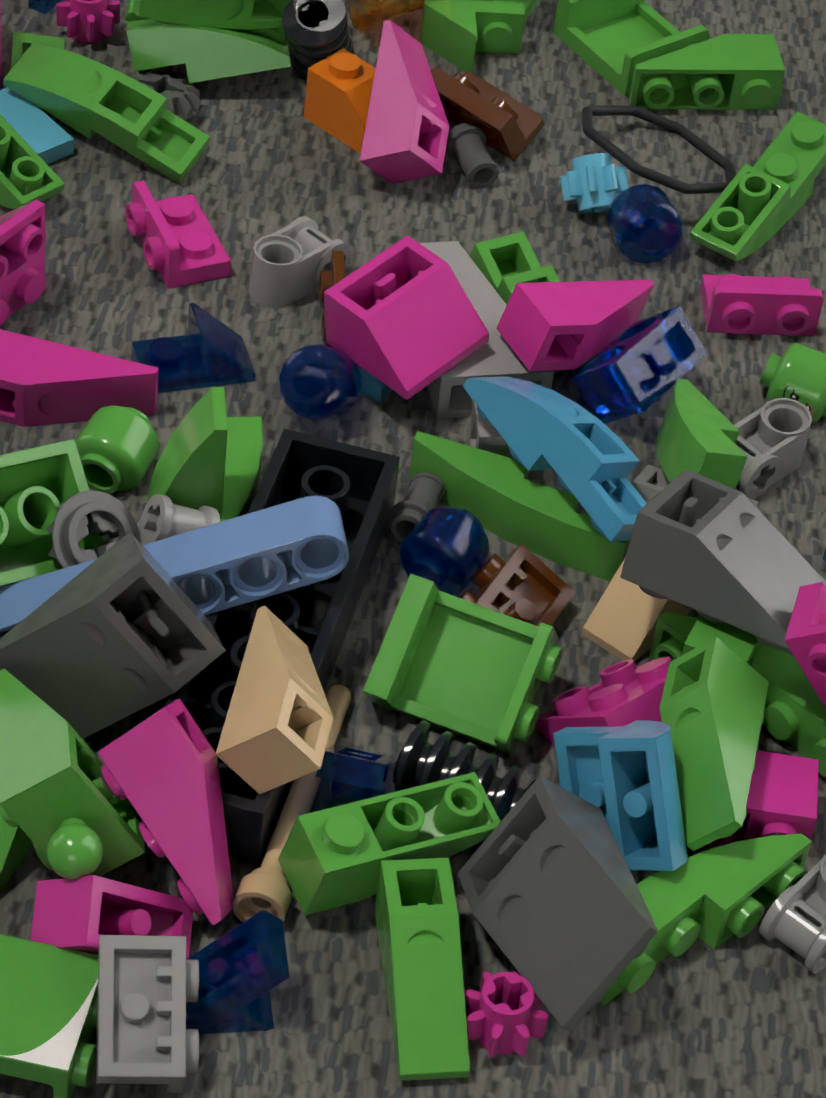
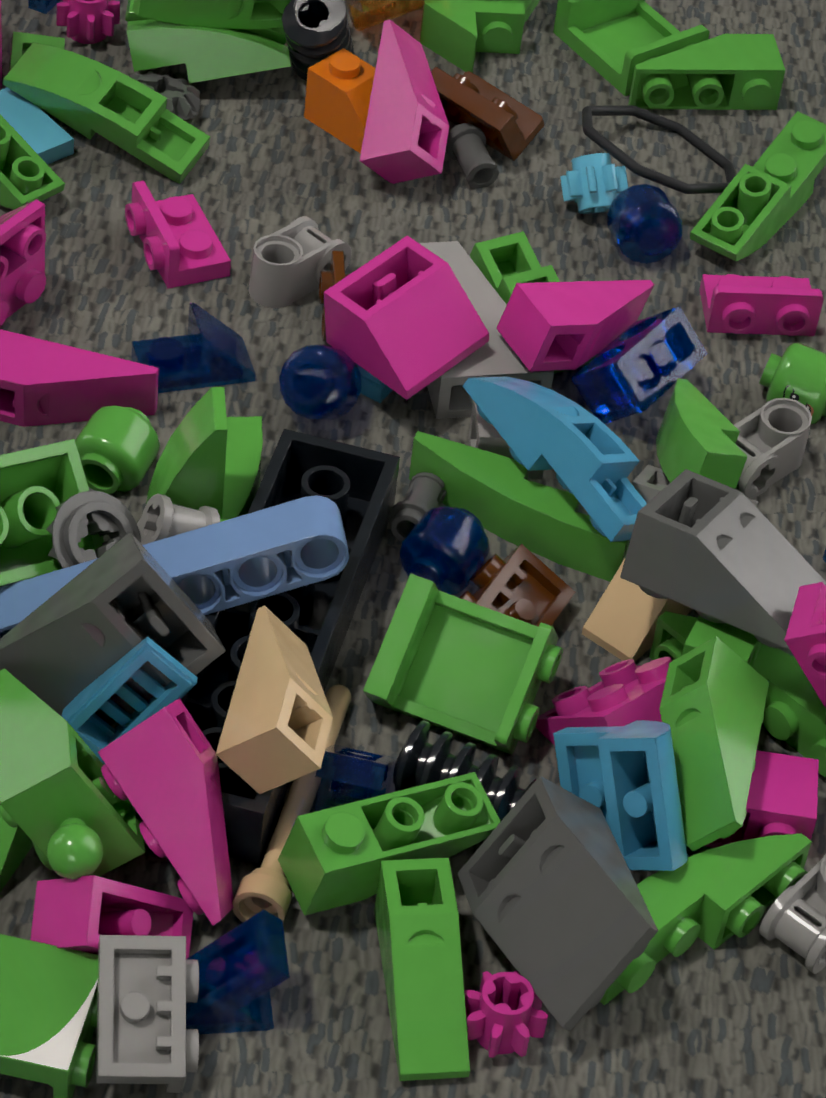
(82, 709): none -> dark azure slope

